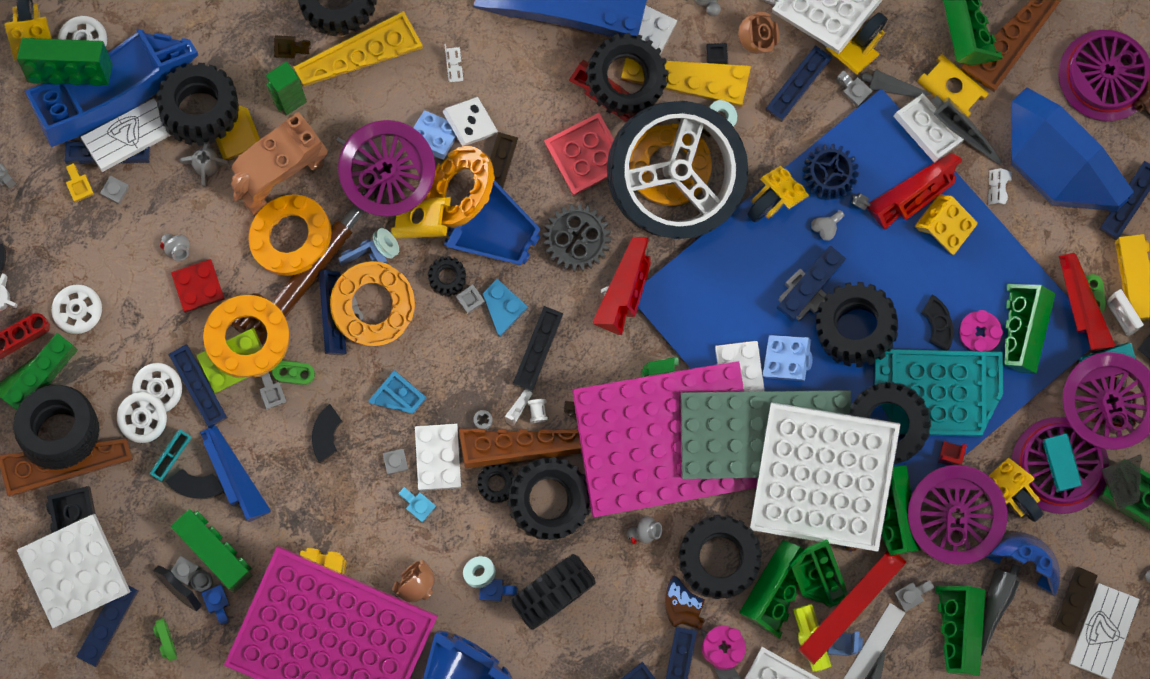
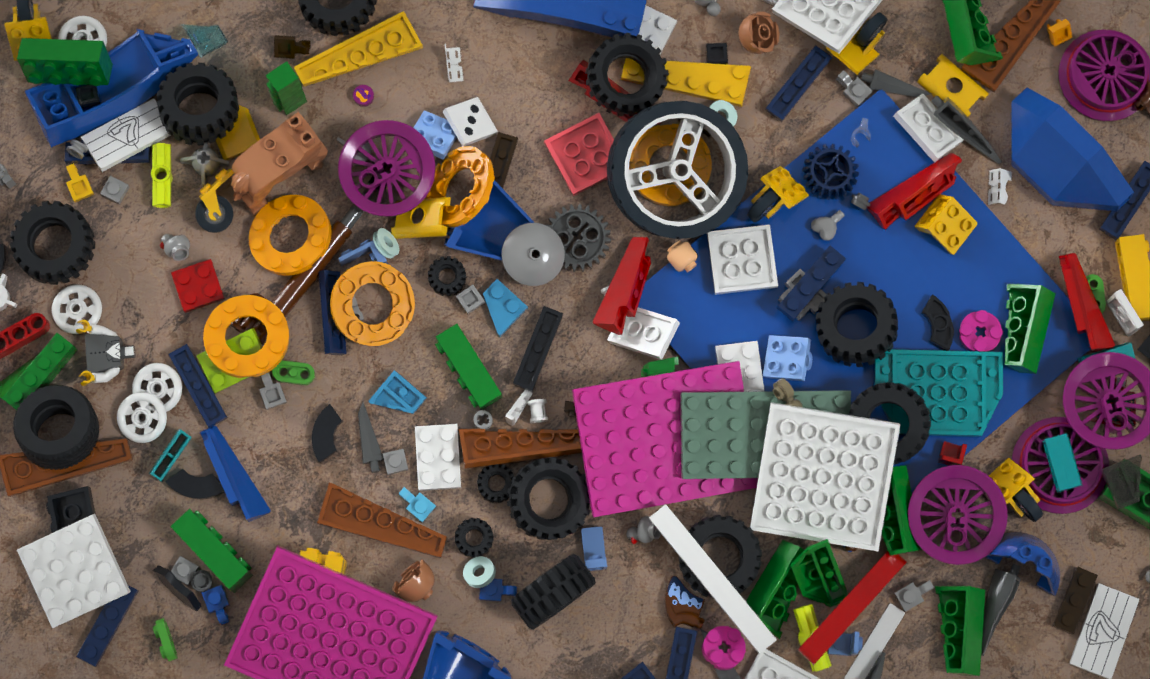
(34, 223): none -> black tyre
(77, 149): none -> light grey bush
(87, 96): none -> black tile
(103, 353): none -> torso
(161, 163): none -> neon yellow piece
(205, 38): none -> clear light blue slope
(214, 211): none -> plate
(363, 95): none -> magenta tile
(364, 518): none -> dark orange wing
(370, 448): none -> dark grey bar
(468, 367): none -> green brick
(474, 524): none -> black tyre
(518, 254): none -> light grey dish
(594, 548): none -> medium blue bracket
(646, 333): none -> white plate
(682, 256): none -> light nougat head
(712, 579): none -> white tile
(742, 259): none -> white plate
(784, 391): none -> dark tan plate
(862, 129): none -> clear piece
(1059, 32): none -> light orange tile

